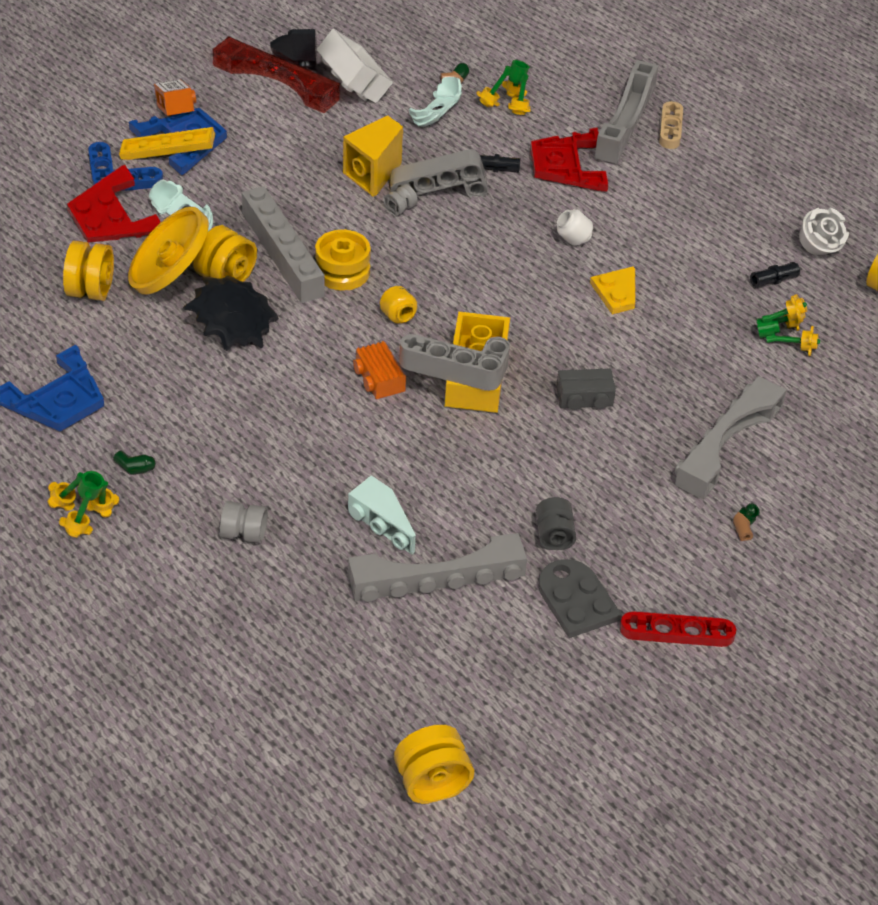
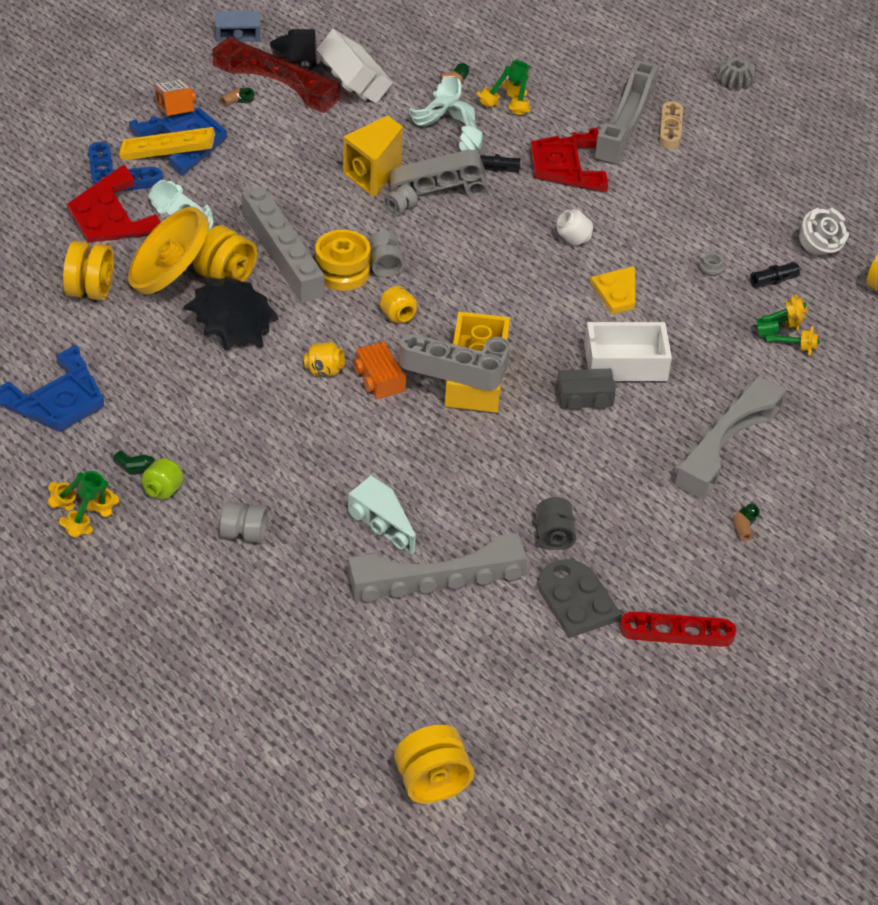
(162, 479): none -> lime head
(238, 25): none -> sand blue brick
(238, 95): none -> arm
(324, 359): none -> yellow head
(385, 254): none -> light grey wheel
(471, 136): none -> light aqua piece
(630, 349): none -> white piece
(712, 264): none -> light grey plate
(736, 73): none -> light grey gear

